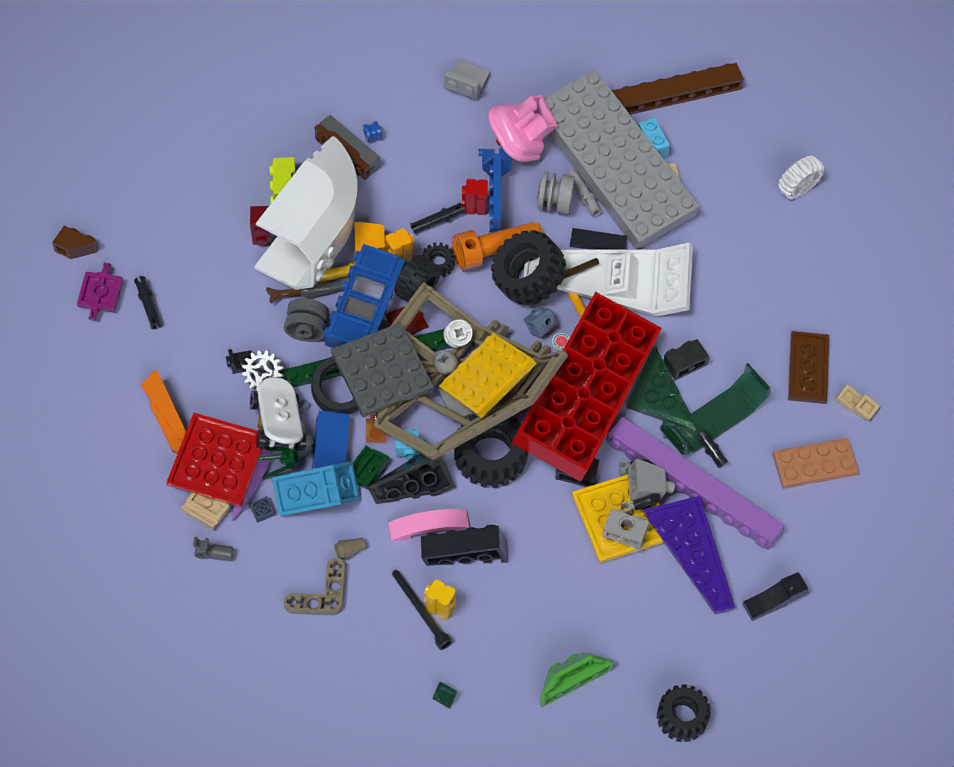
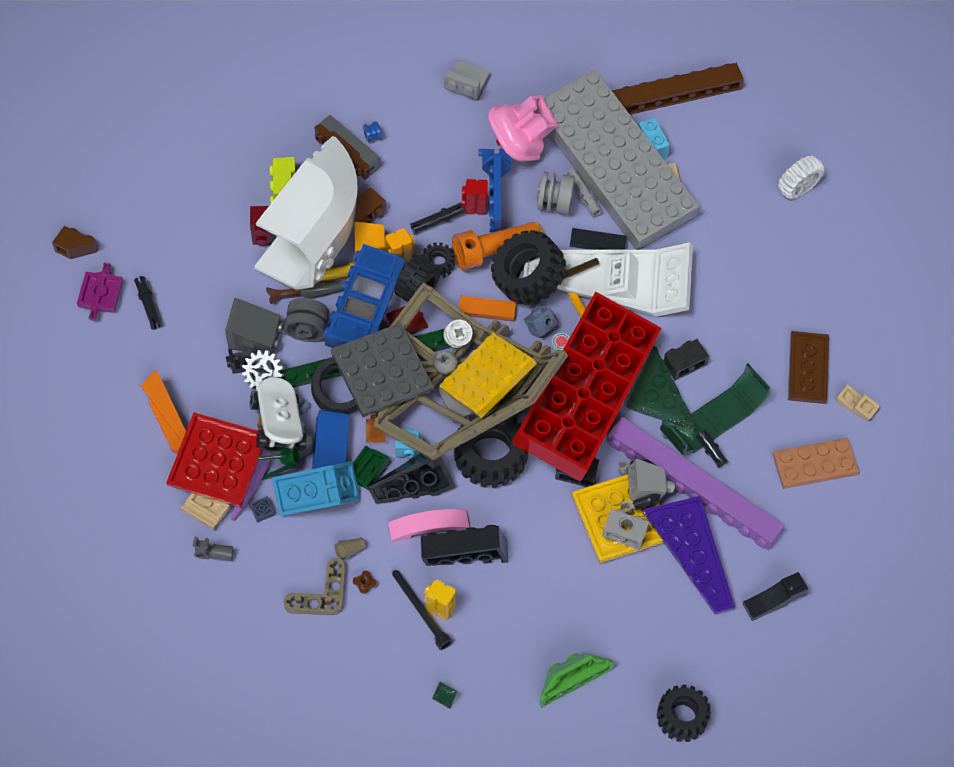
(252, 328): none -> dark grey slope
(364, 587): none -> reddish brown plate
(369, 206): none -> reddish brown slope
(487, 308): none -> orange tile

